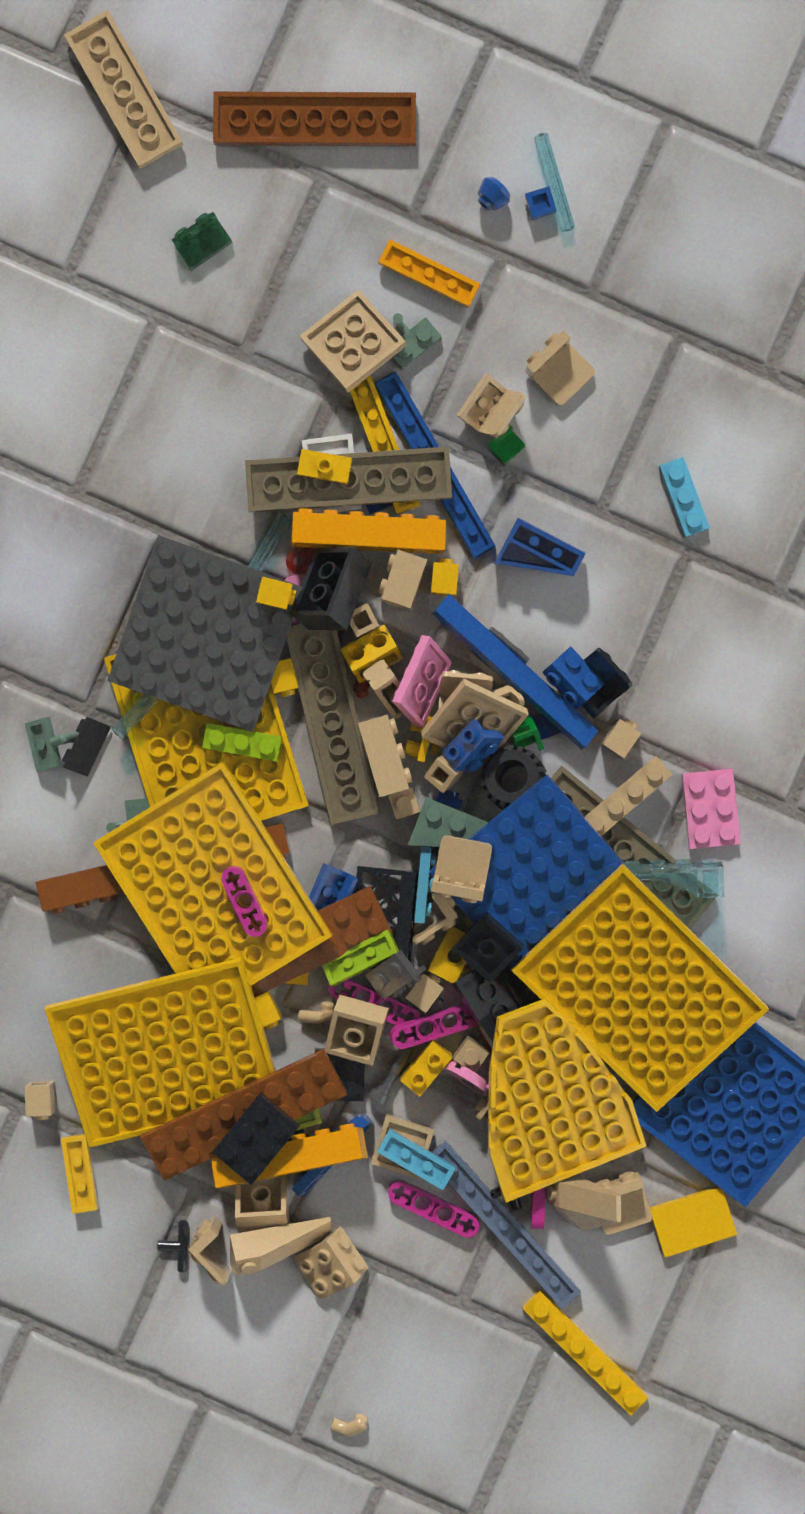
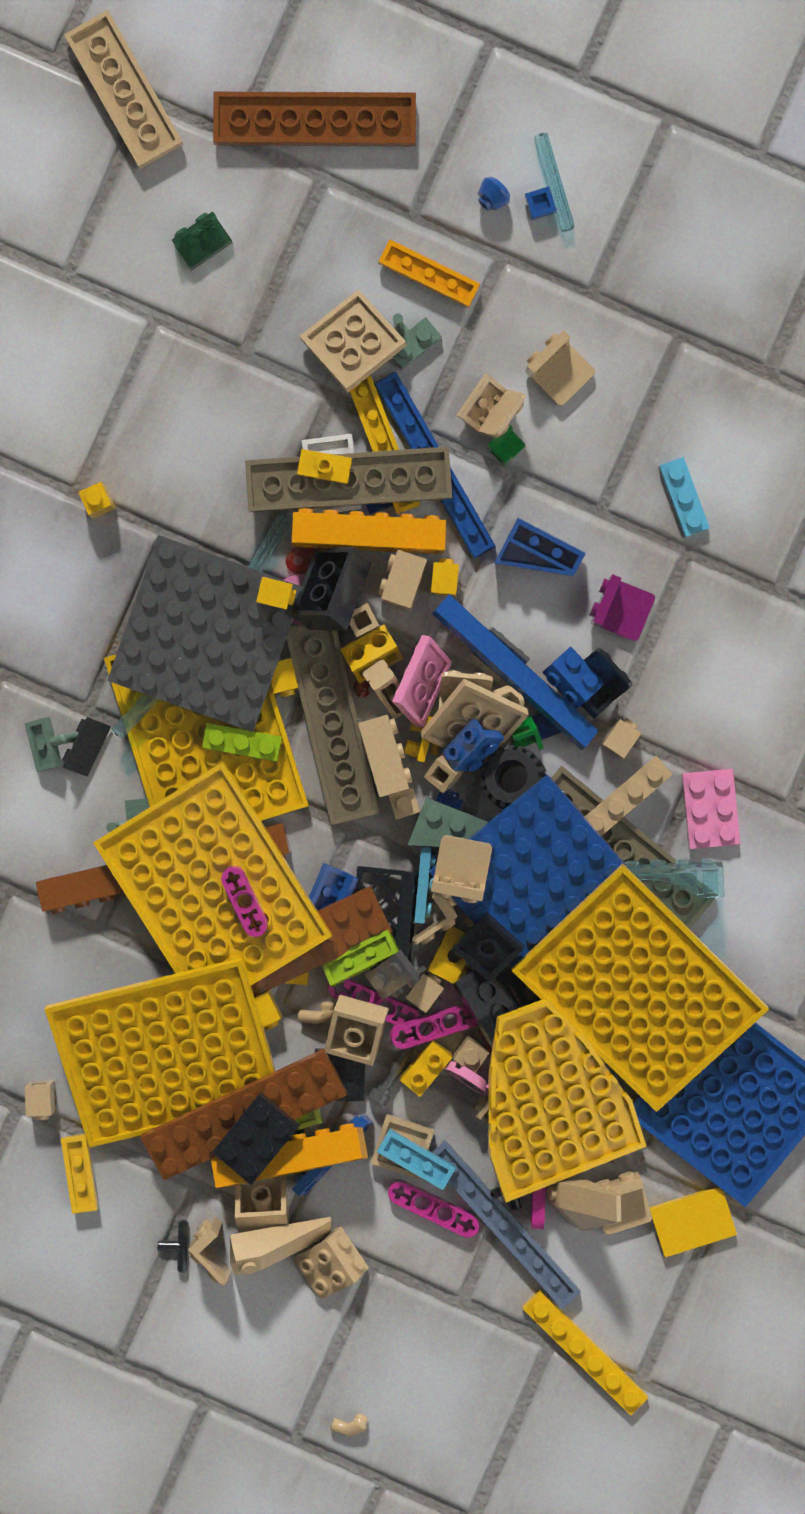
(97, 500): none -> yellow brick
(622, 608): none -> magenta bracket

